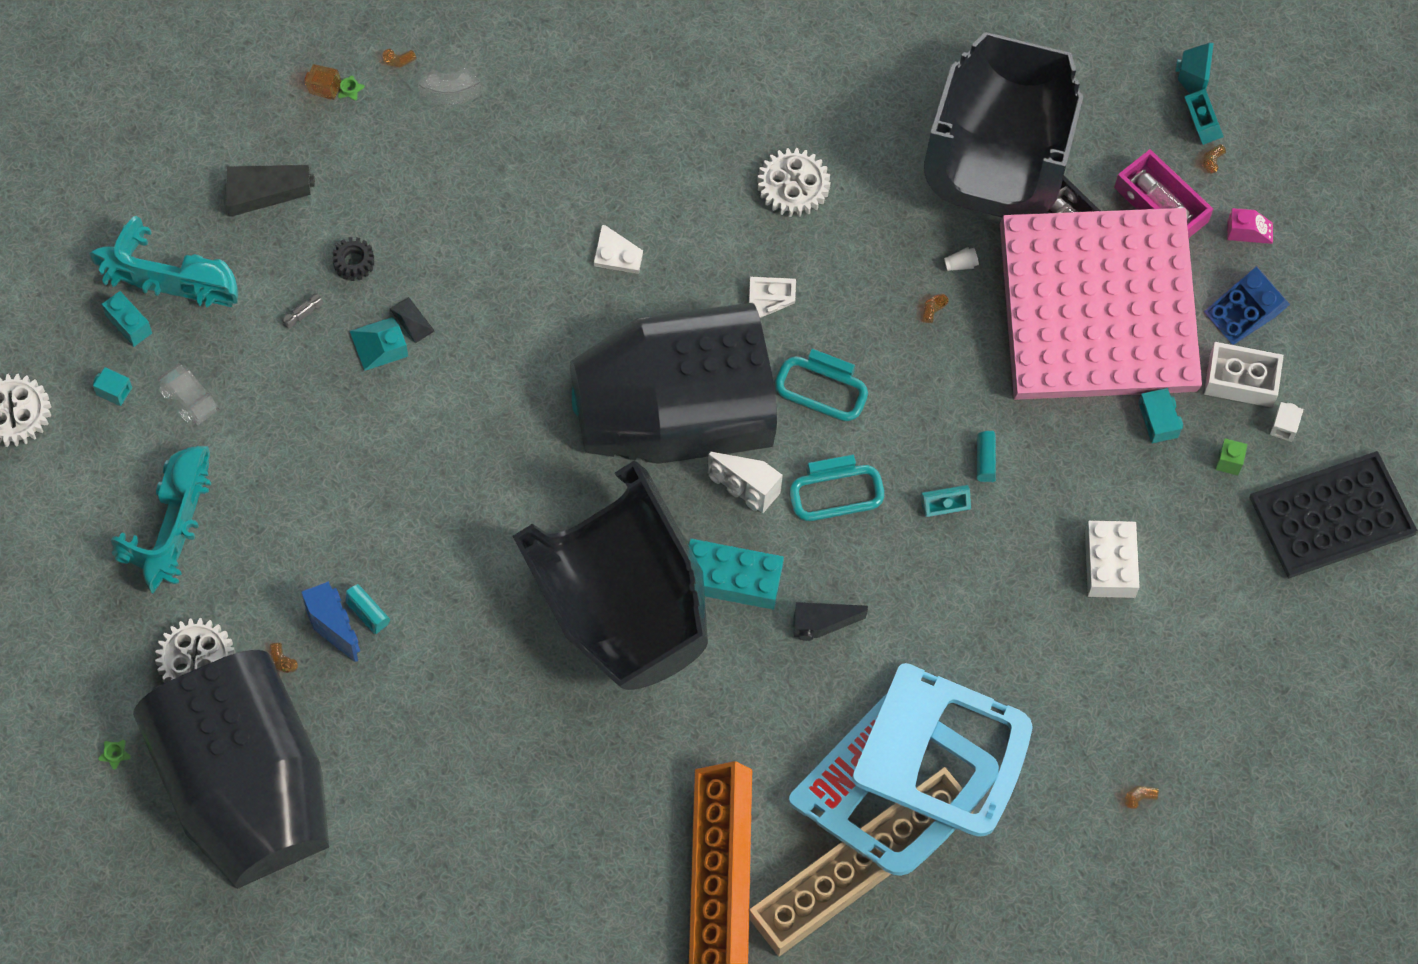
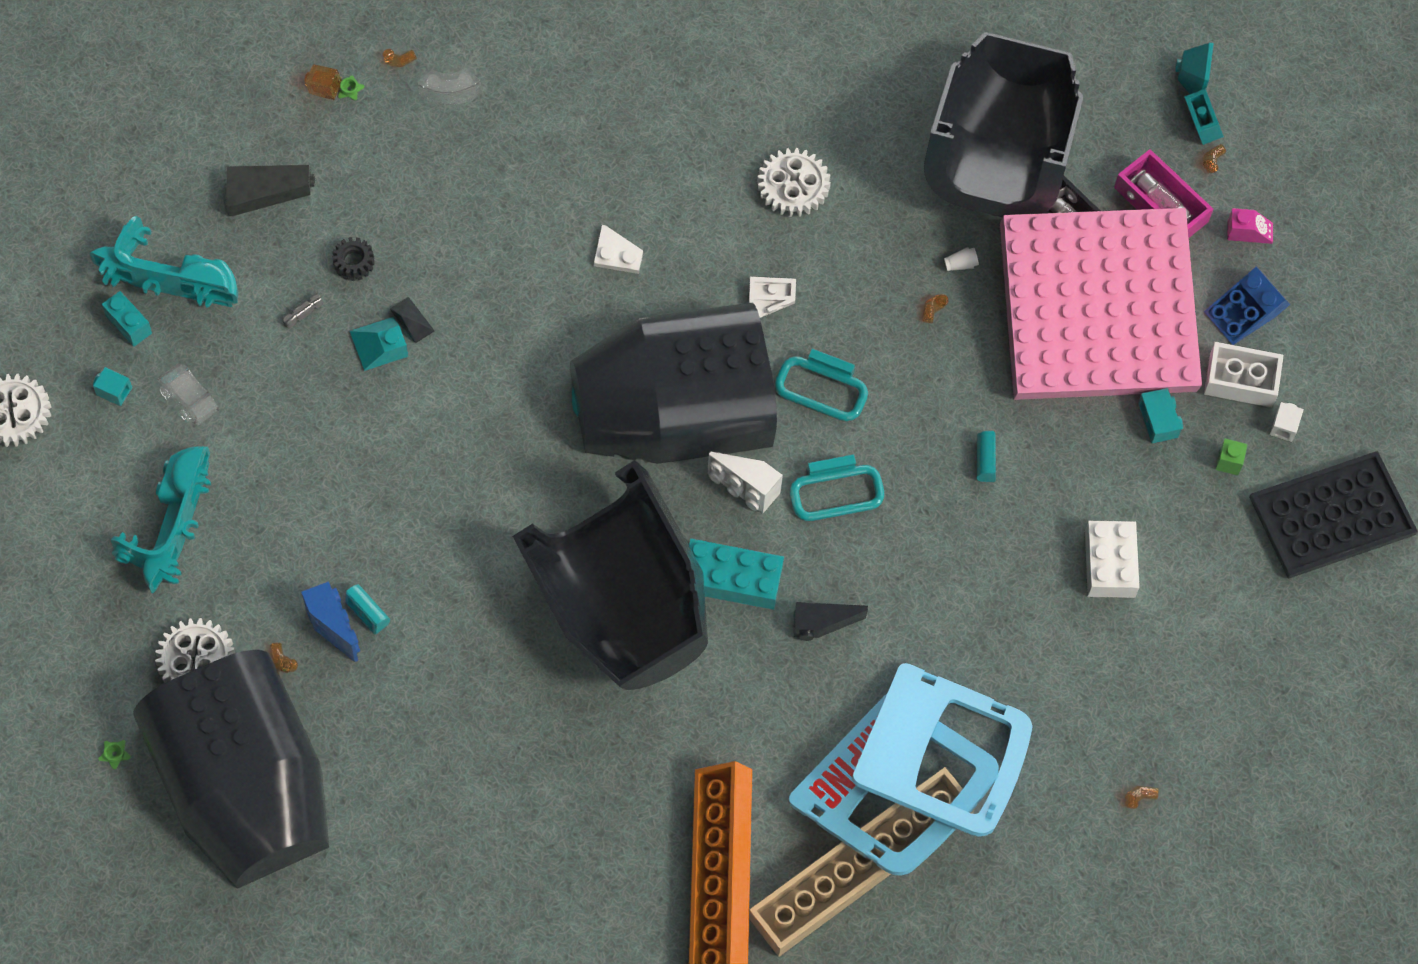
(946, 500): teal brick -> none

